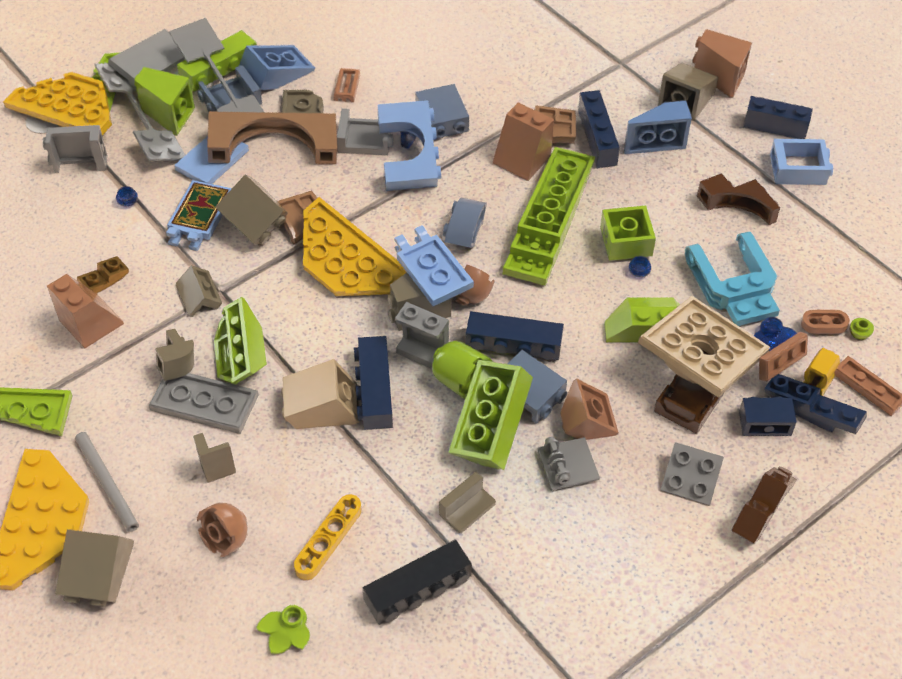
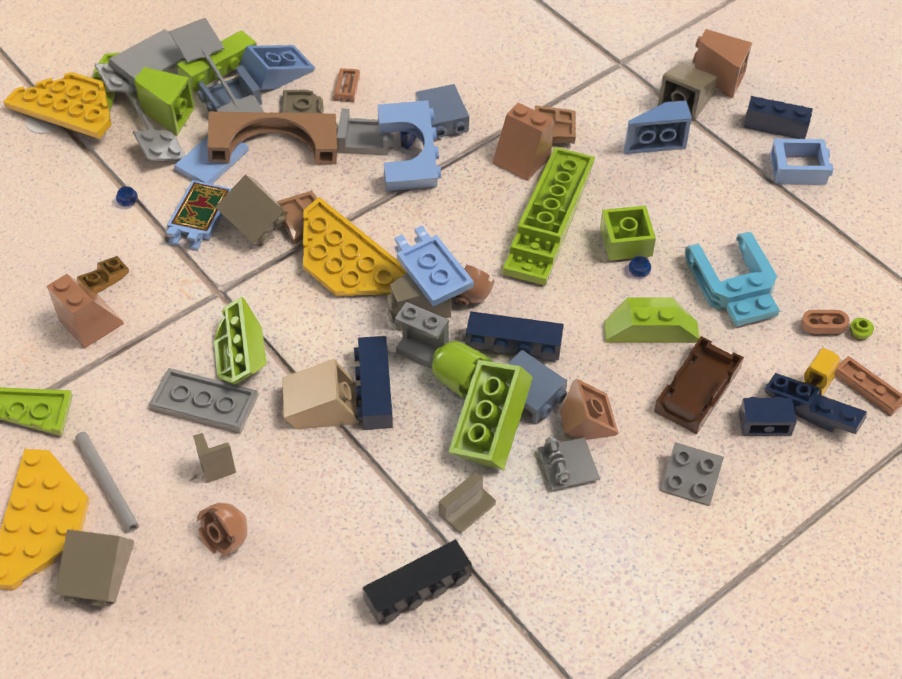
(75, 145): light grey panel -> none
(175, 358): dark tan brick -> none
(197, 289): dark tan panel -> none
(285, 633): lime plate -> none
(324, 534): yellow beam -> none
(465, 222): sand blue brick -> none
(598, 129): dark blue brick -> none
(695, 328): tan piece -> none
(750, 196): reddish brown arch -> none
(764, 503): reddish brown arch -> none
(775, 336): clear blue plate -> none
(783, 356): nougat tile -> none

